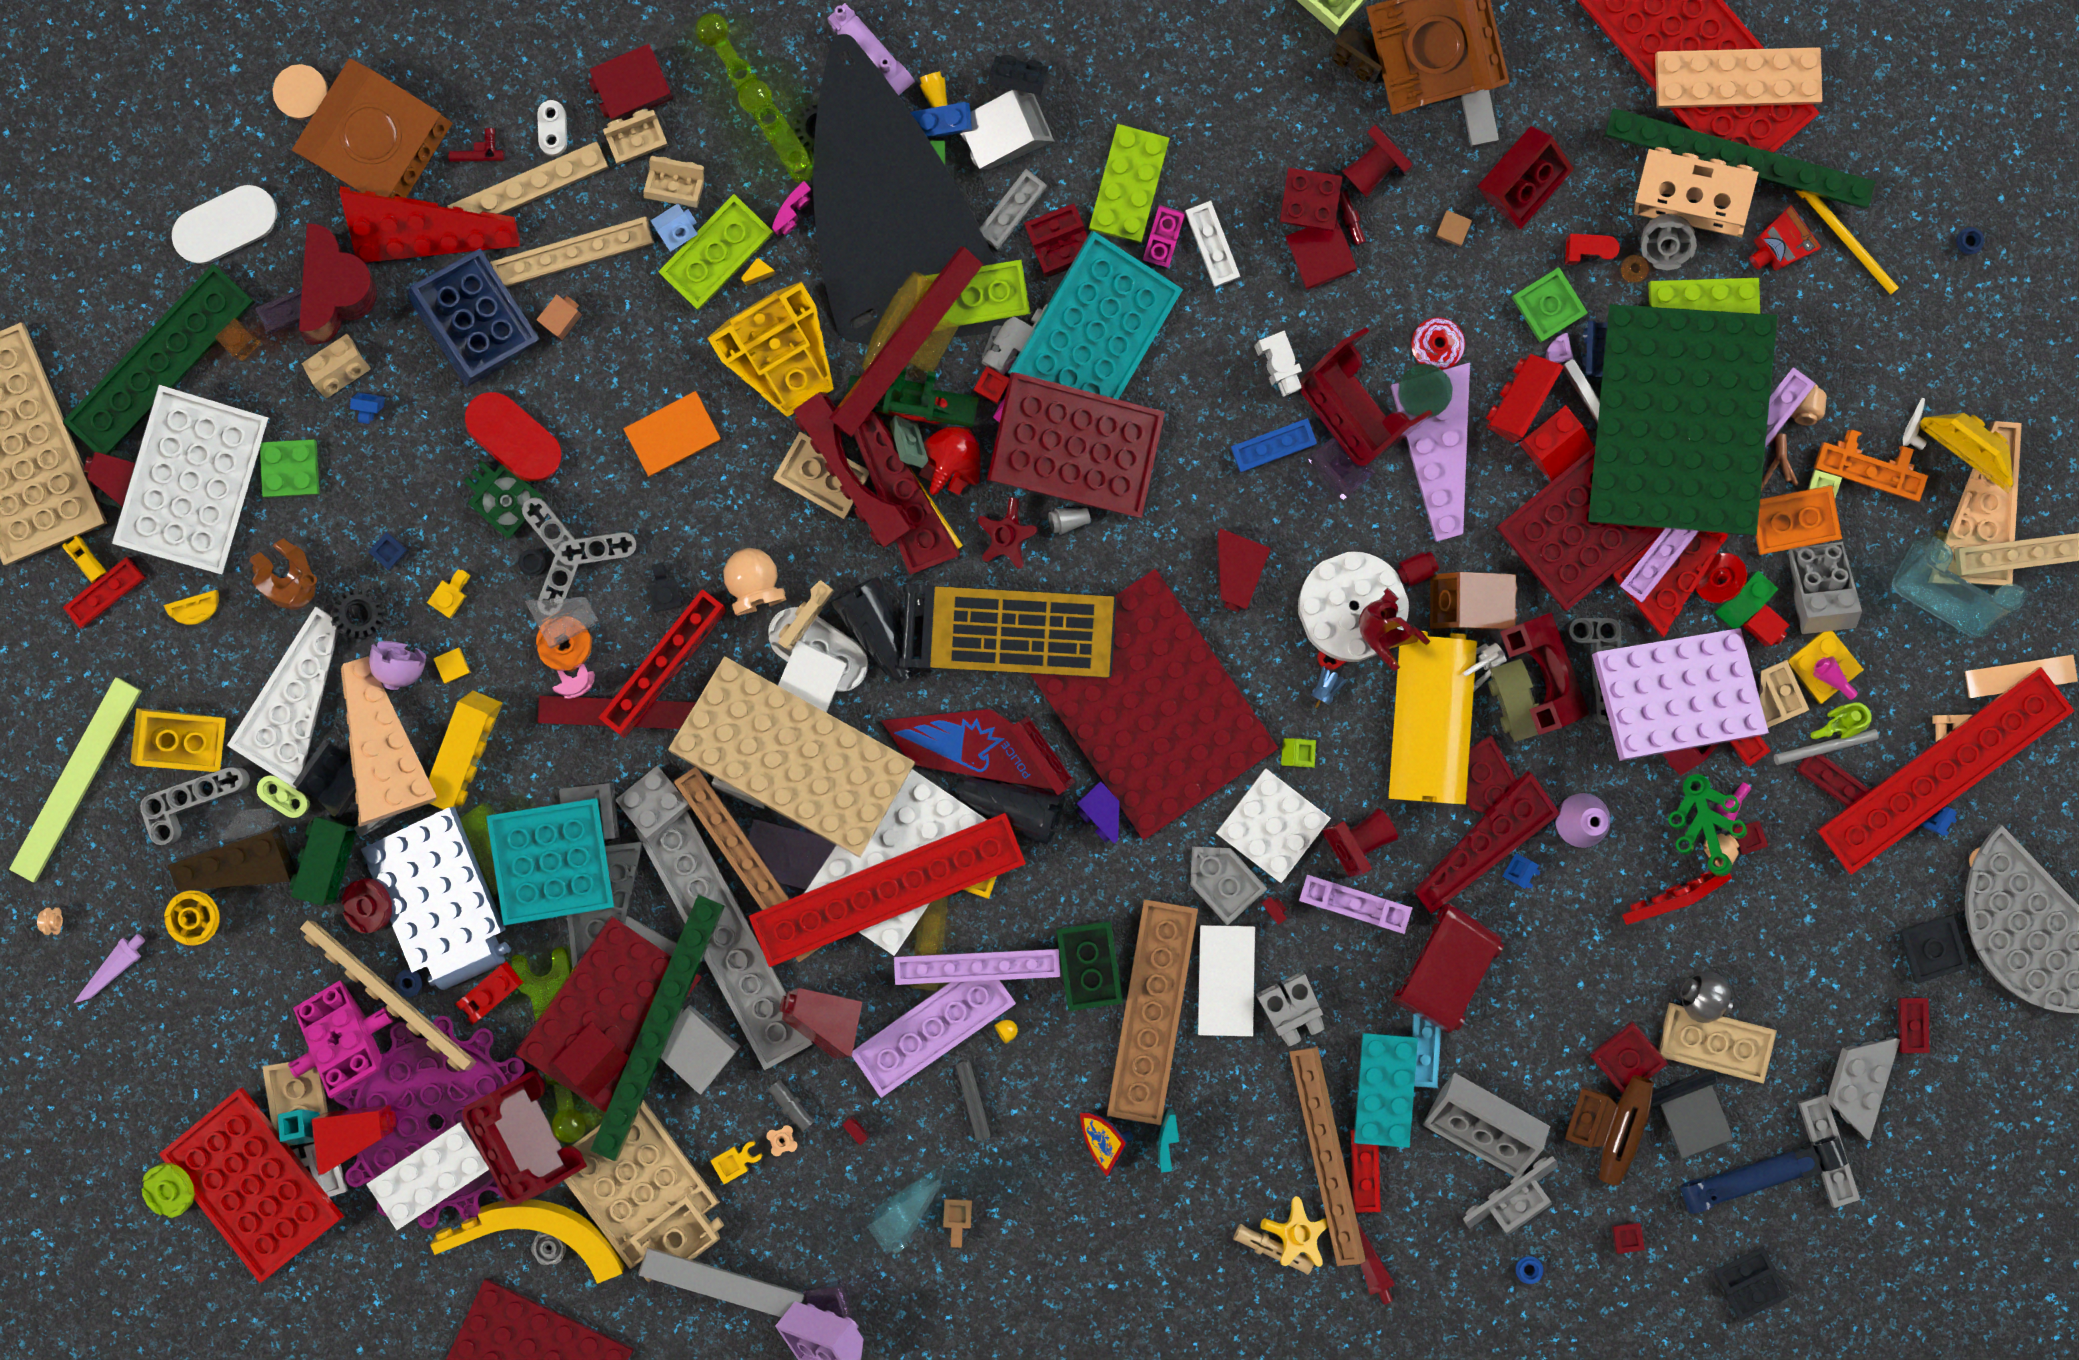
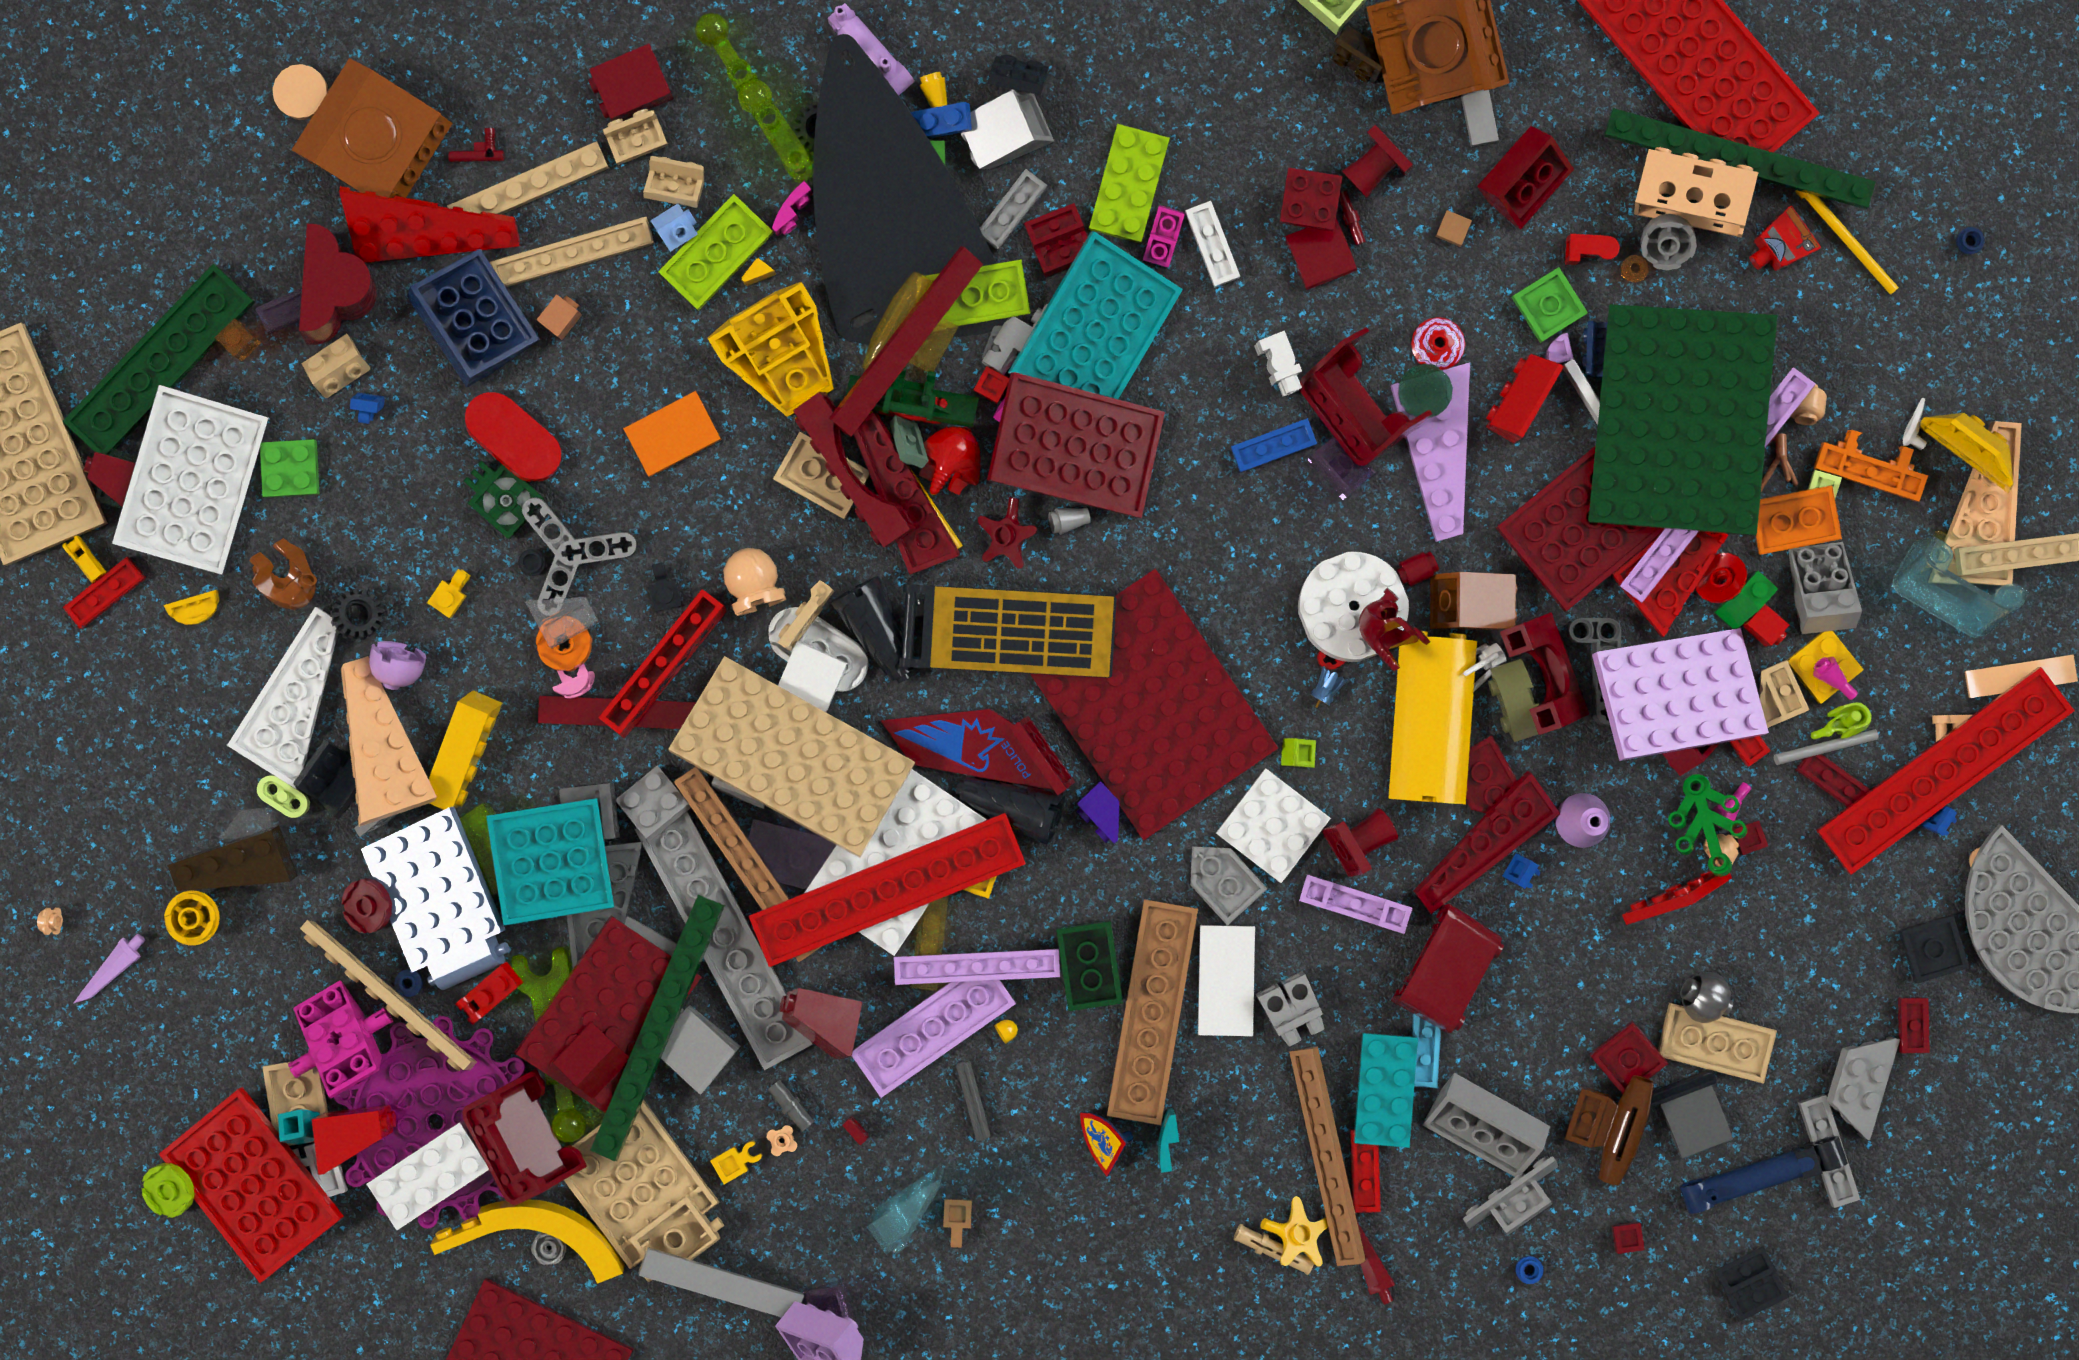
(75, 780): yellowish green tile -> none
(177, 740): yellow slope -> none
(195, 797): light grey beam -> none
(224, 224): white tile -> none
(323, 860): dark green brick -> none
(388, 551): dark blue plate -> none
(452, 665): yellow tile -> none
(551, 127): white plate -> none
(1238, 568): dark red slope -> none
(1274, 908): dark red plate -> none
(1557, 443): red slope -> none
(1723, 295): lime plate -> none
(1738, 77): light nougat plate -> none

